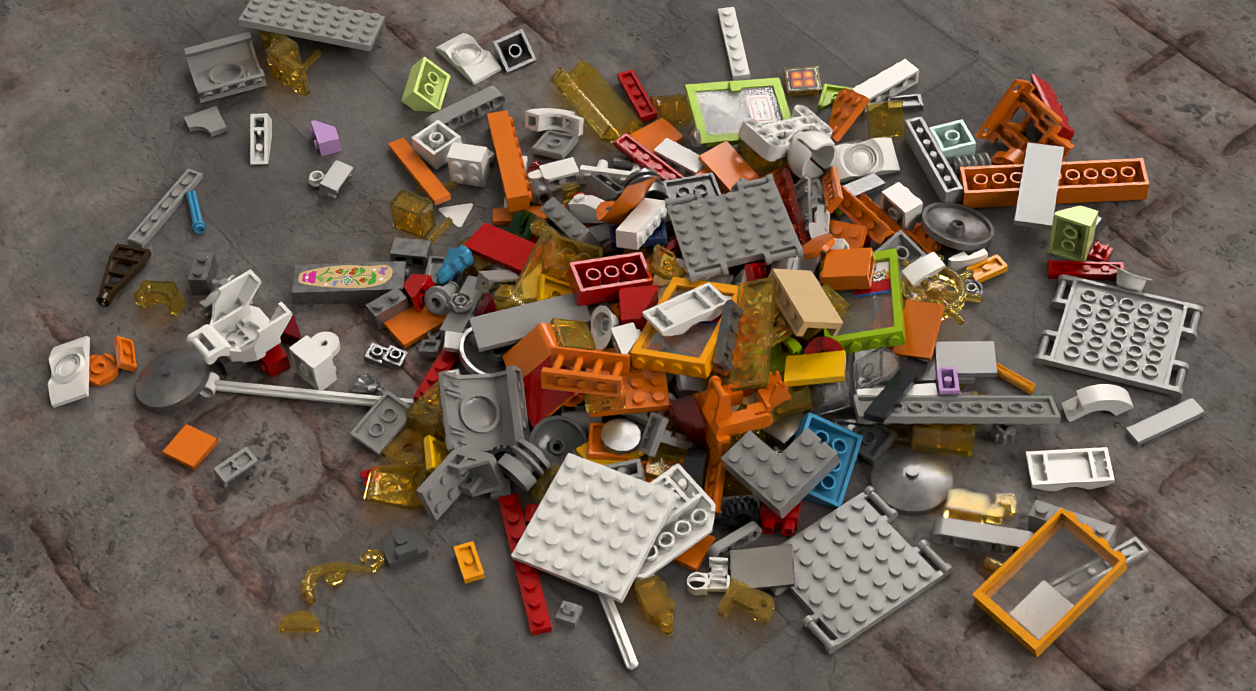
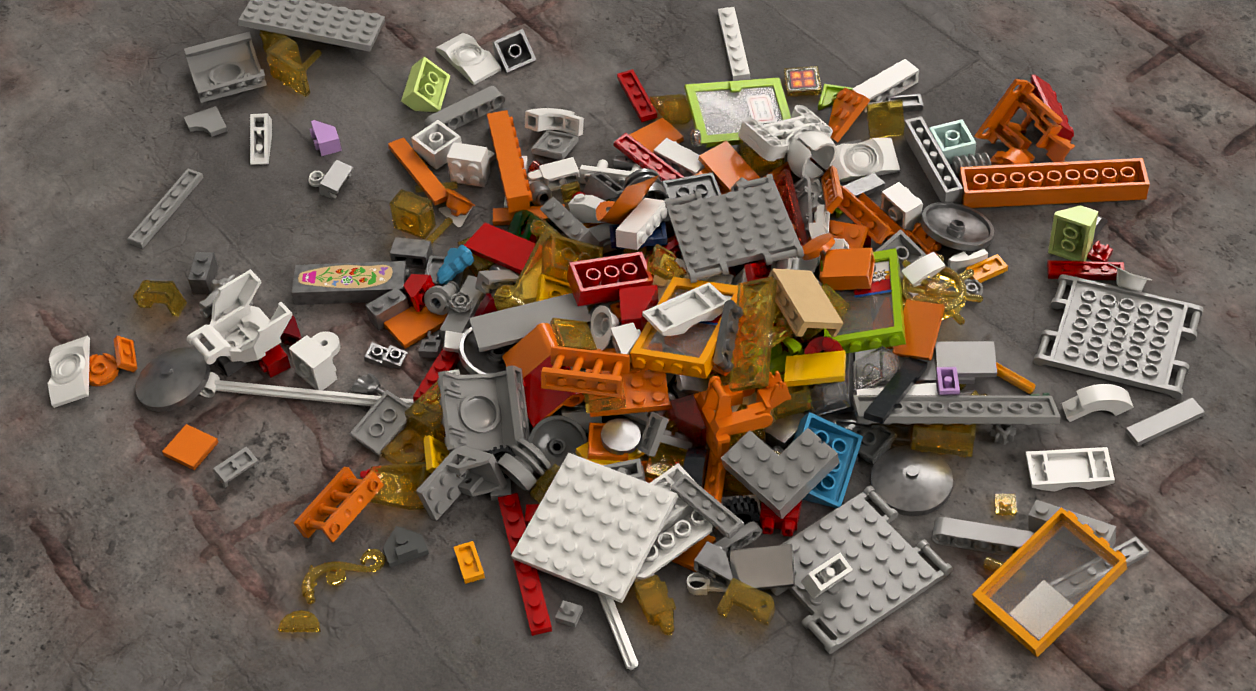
(121, 254): dark brown plate -> none
(198, 225): dark azure axle -> none
(331, 497): none -> orange fence
(458, 203): none -> orange piece
(596, 101): clear yellow cylinder -> none
(707, 506): none -> light grey tile
(714, 564): none -> flat silver slope
(826, 575): none -> white brick
(972, 507): clear yellow hinge -> none
(1039, 186): tile -> none

